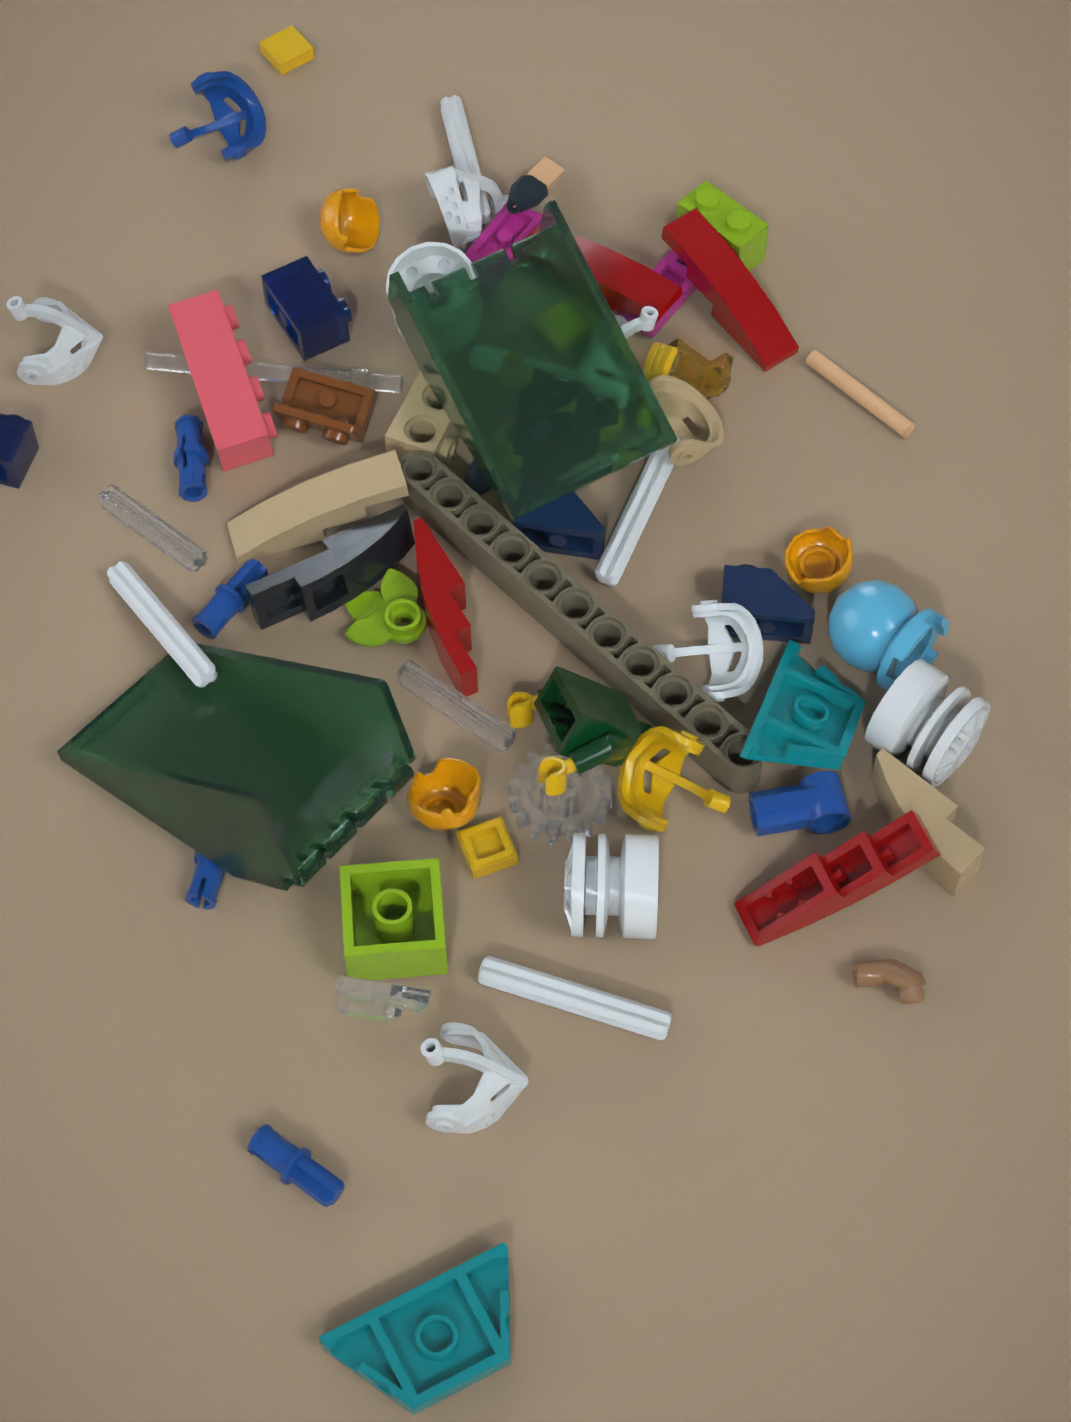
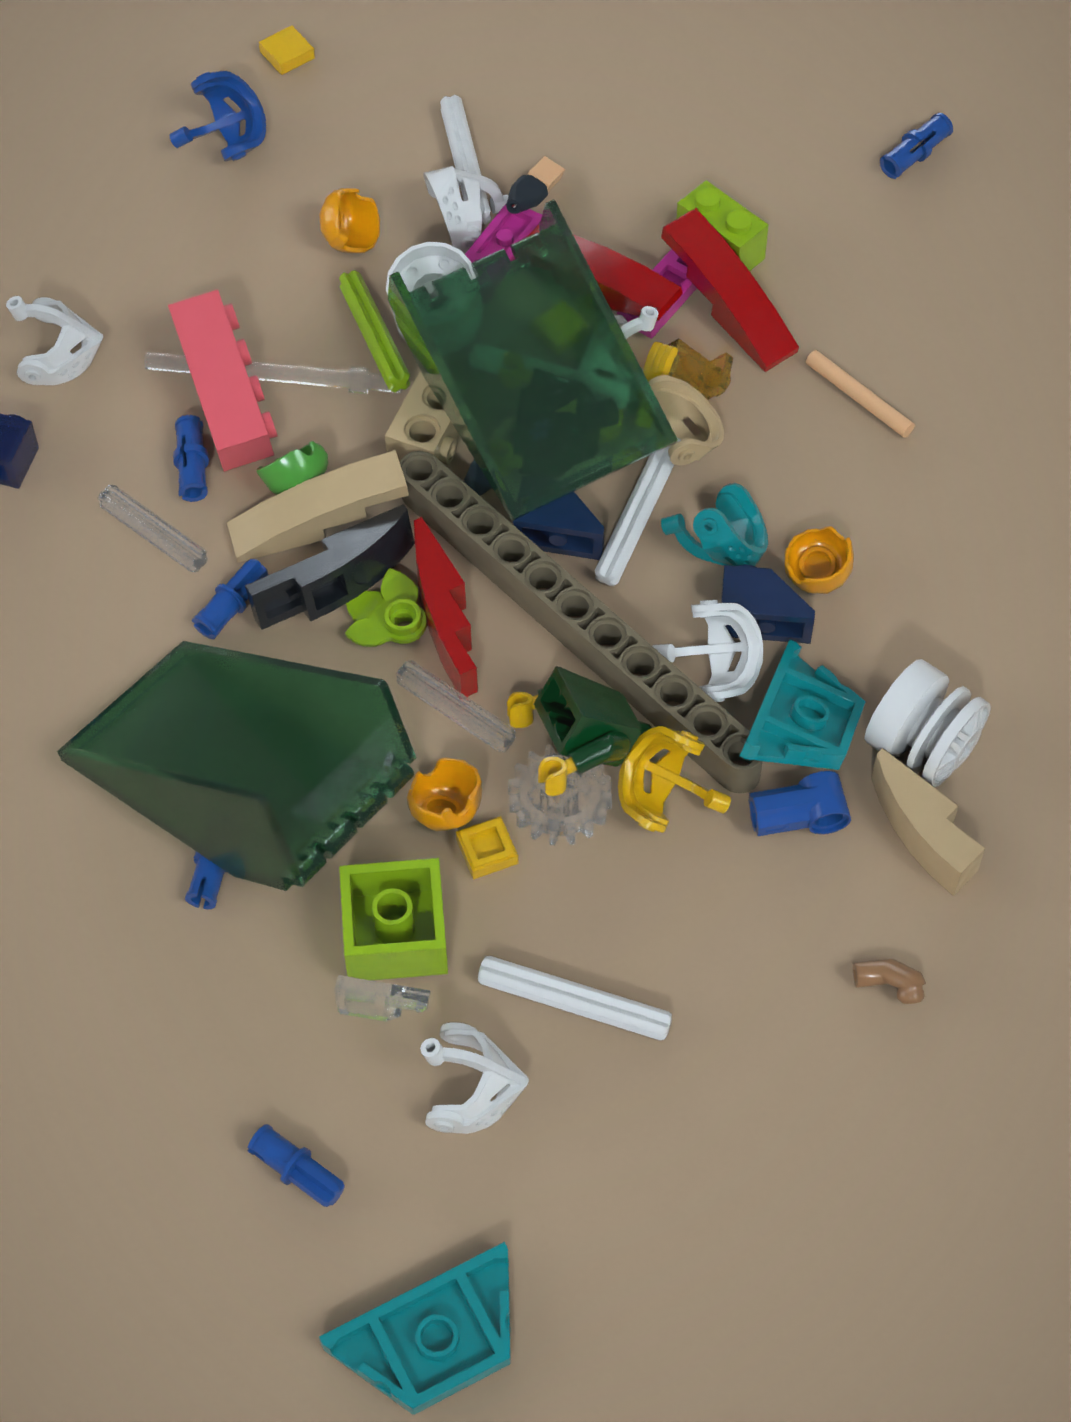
(162, 624): white axle -> none
(294, 468): none -> bright green hair
(306, 307): clear blue brick -> none
(327, 405): dark orange bracket -> none
(374, 331): none -> lime axle
(613, 886): white wheel -> none
(729, 534): none -> teal helmet
(837, 880): red slope -> none
(881, 630): medium azure tile -> none
(902, 158): none -> blue pin

